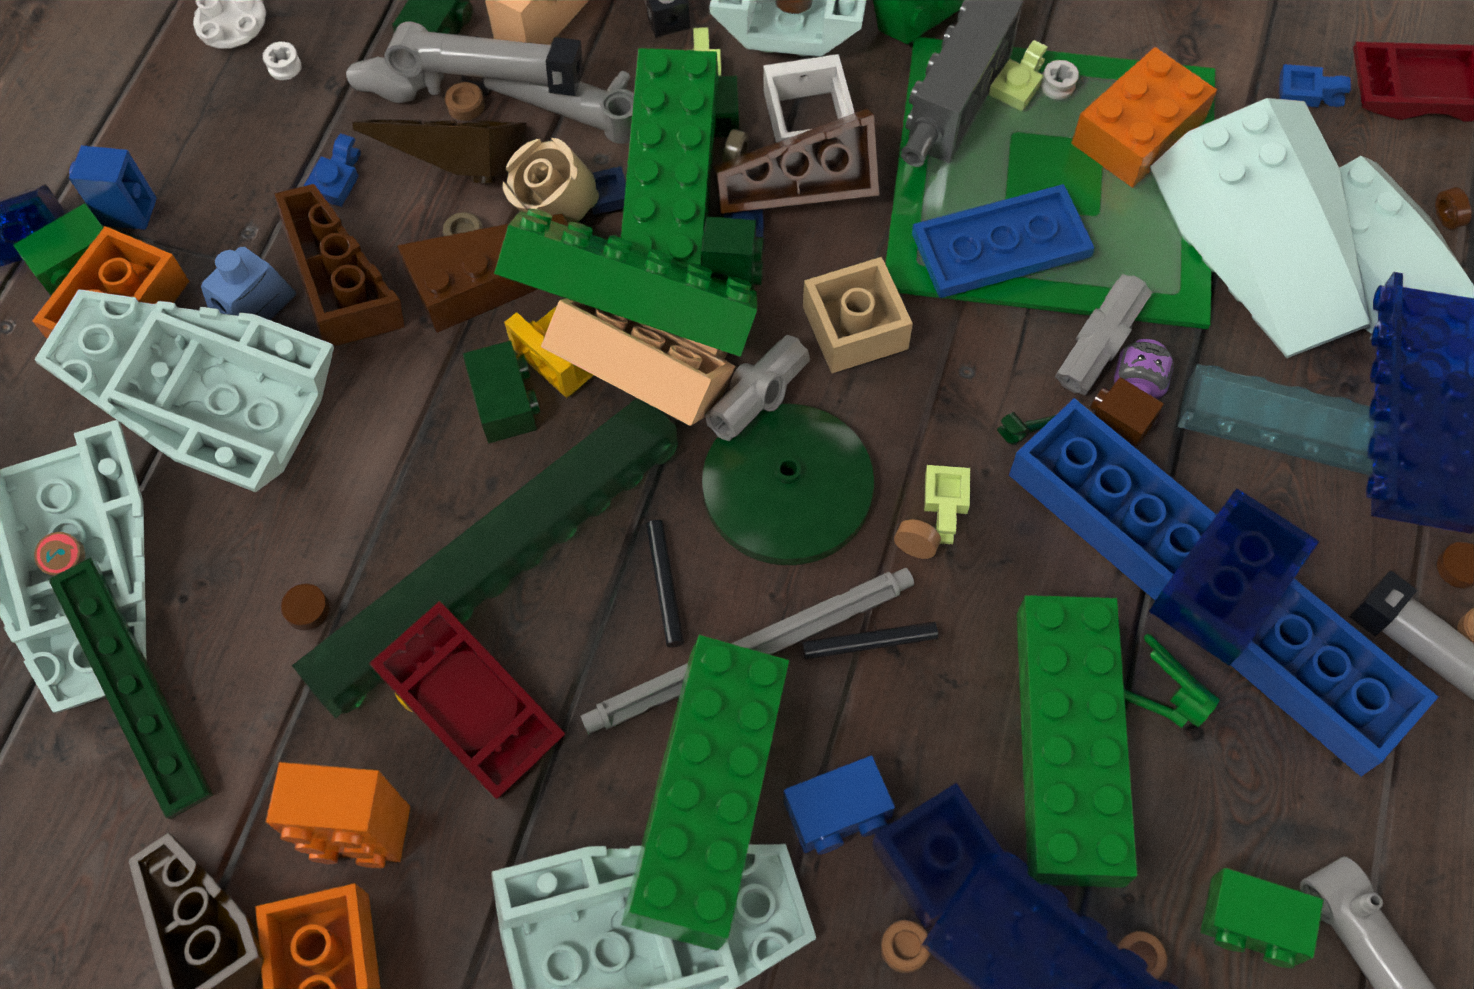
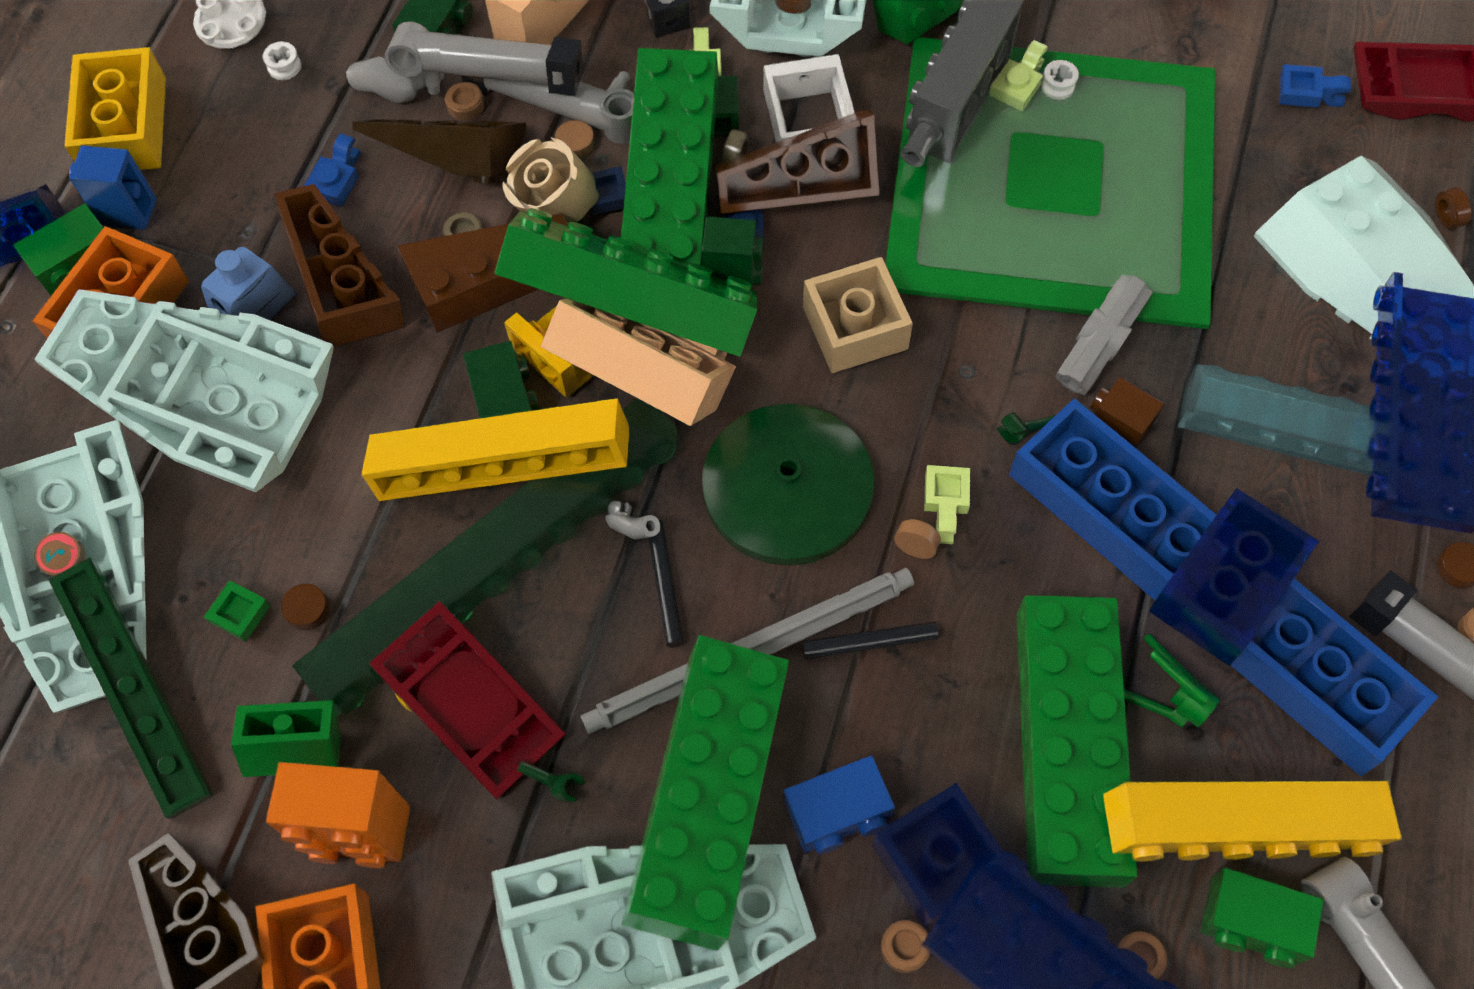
(117, 104): none -> yellow brick
(237, 611): none -> green plate
(285, 734): none -> green brick
(497, 450): none -> yellow brick
(555, 782): none -> dark green hand
(577, 136): none -> medium nougat tile
(635, 528): none -> light grey arm
(757, 387): light grey piece -> none
(1002, 240): blue plate -> none
(1143, 116): orange brick -> none
(1146, 366): head -> none
(1250, 818): none -> yellow brick
(1270, 220): light aqua wedge -> none

